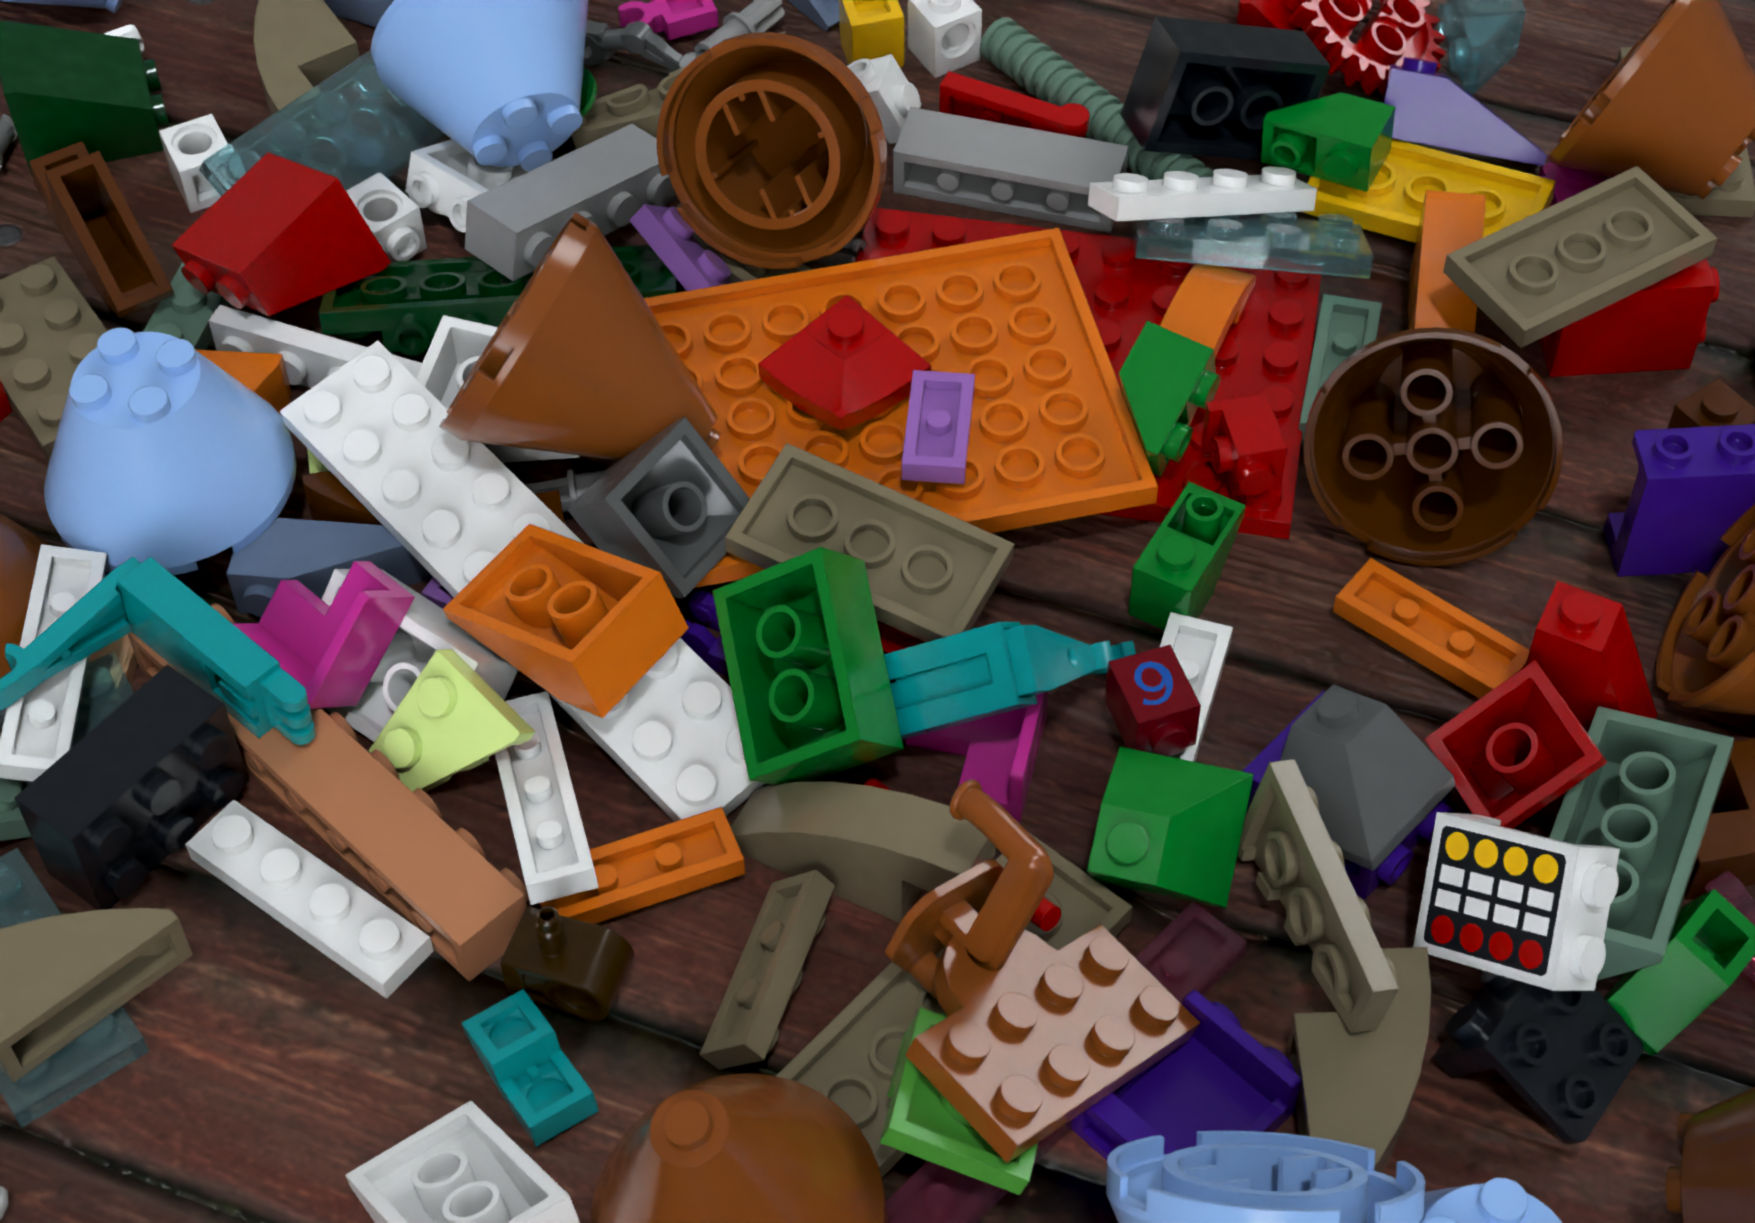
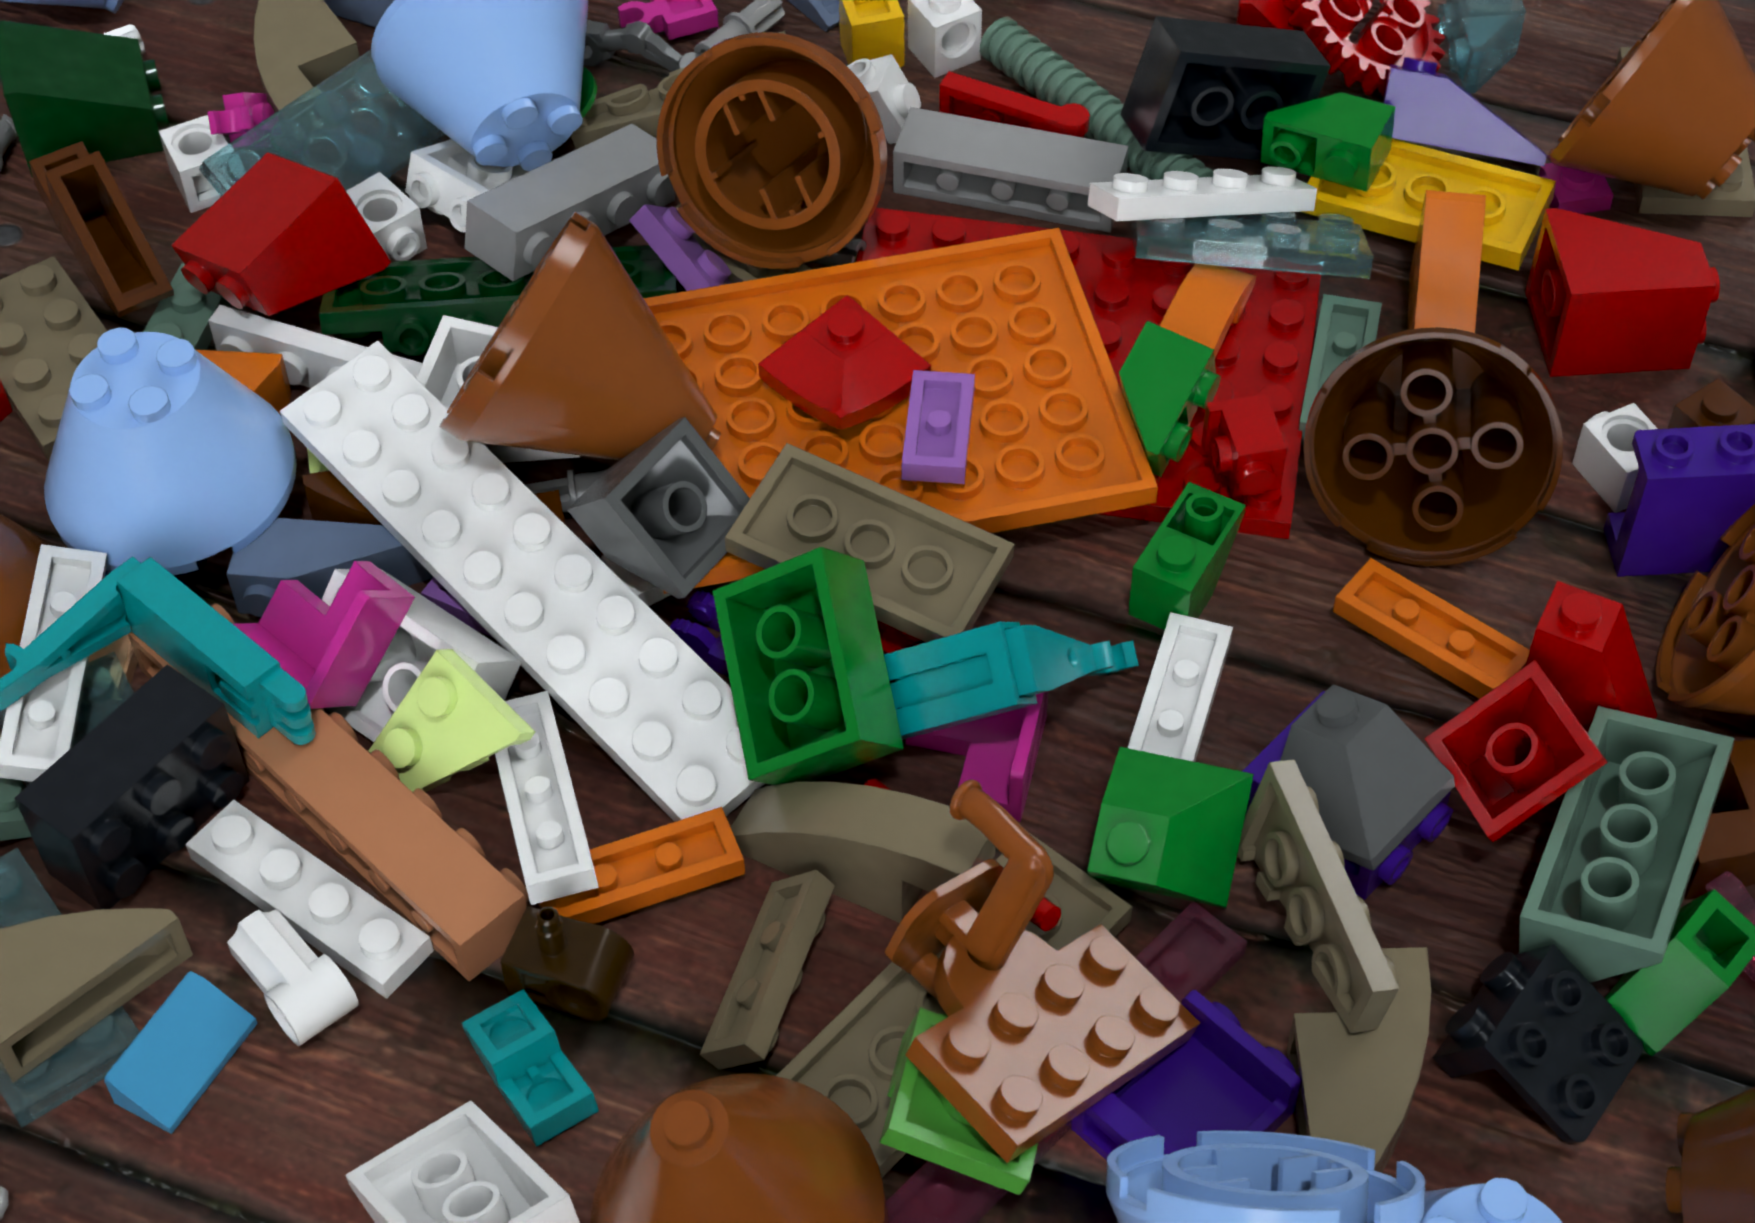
(179, 1053): none -> dark azure slope
(240, 115): none -> dark pink plate
(298, 986): none -> white piece
(570, 617): orange slope -> none
(1152, 702): dark red brick -> none
(1517, 902): panel -> none
(1579, 256): dark tan plate -> none
(1607, 453): none -> white brick

